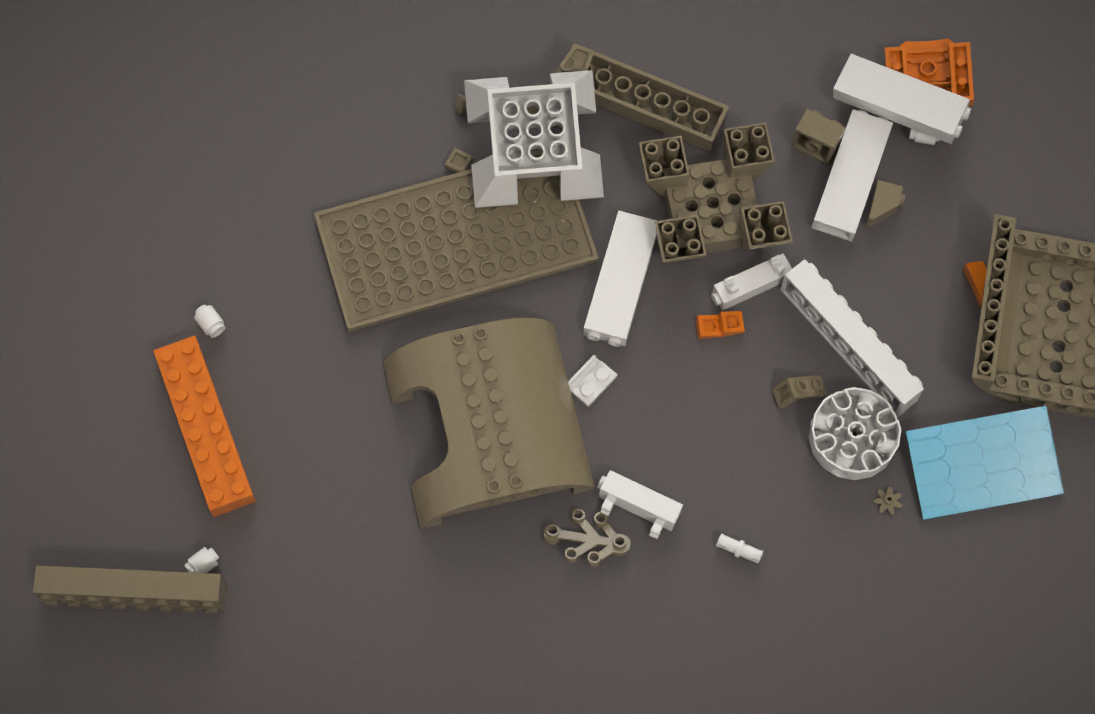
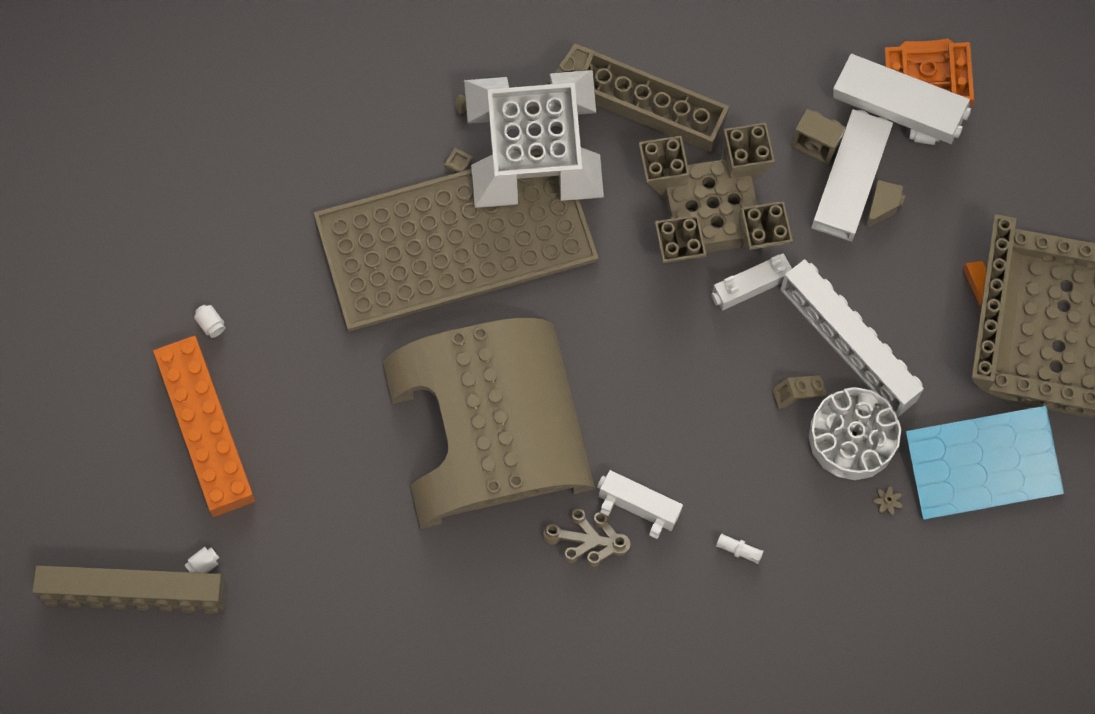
(591, 380): white plate -> none
(621, 279): white brick -> none
(719, 325): orange slope -> none

